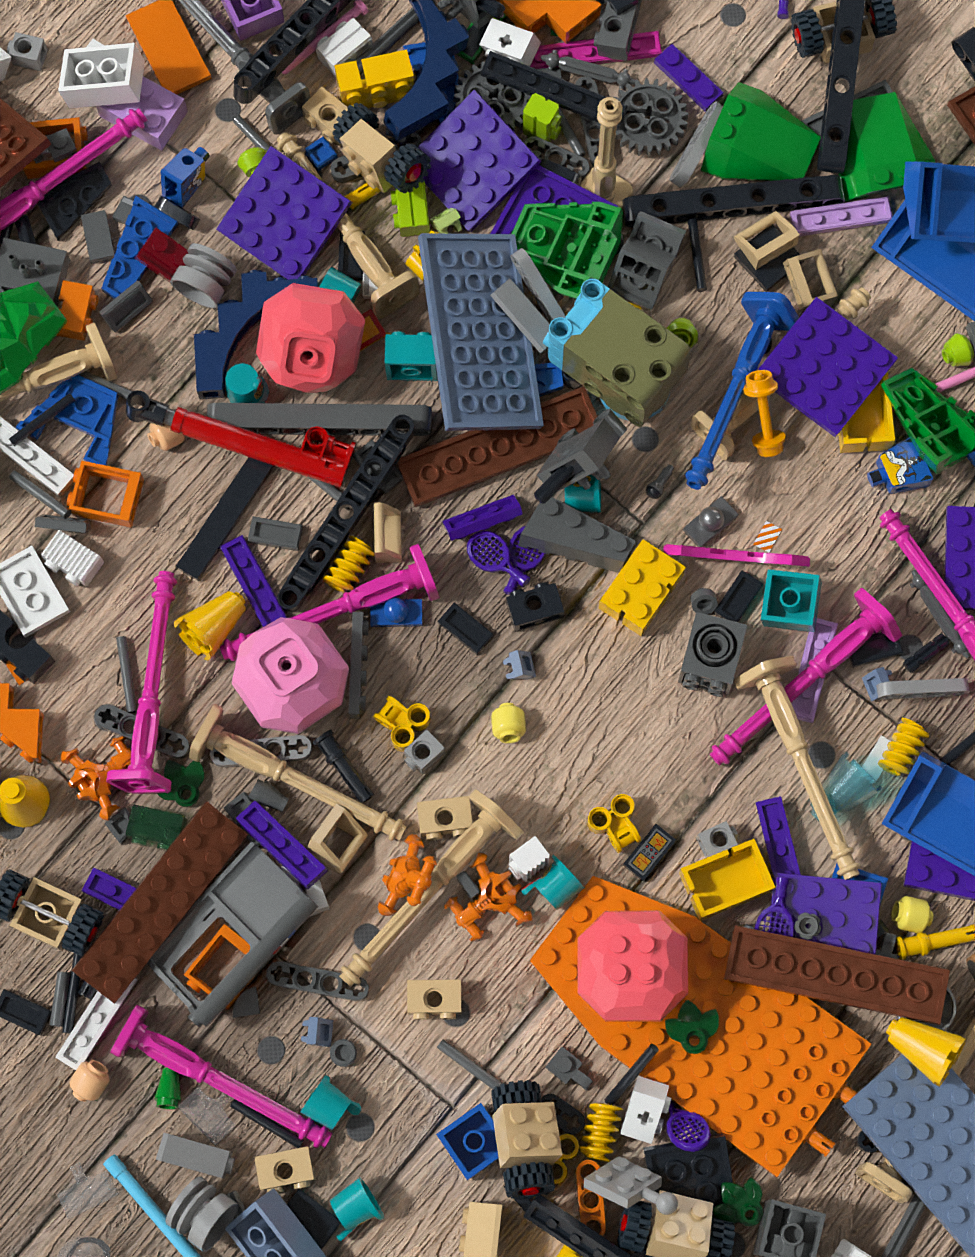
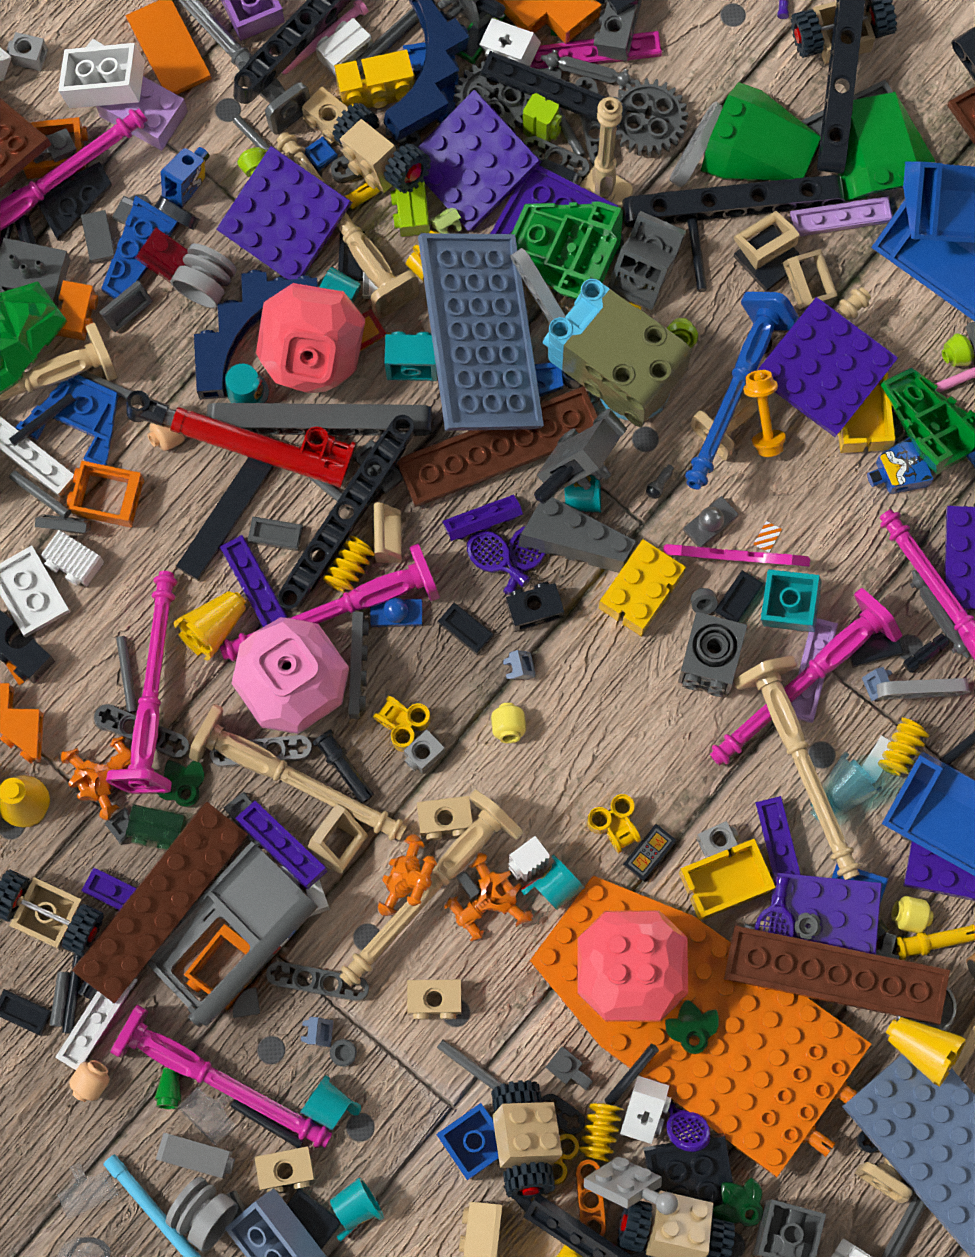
(268, 795): dark grey cone -> none
(522, 313): light grey tile -> none
(688, 77): dark purple plate -> none

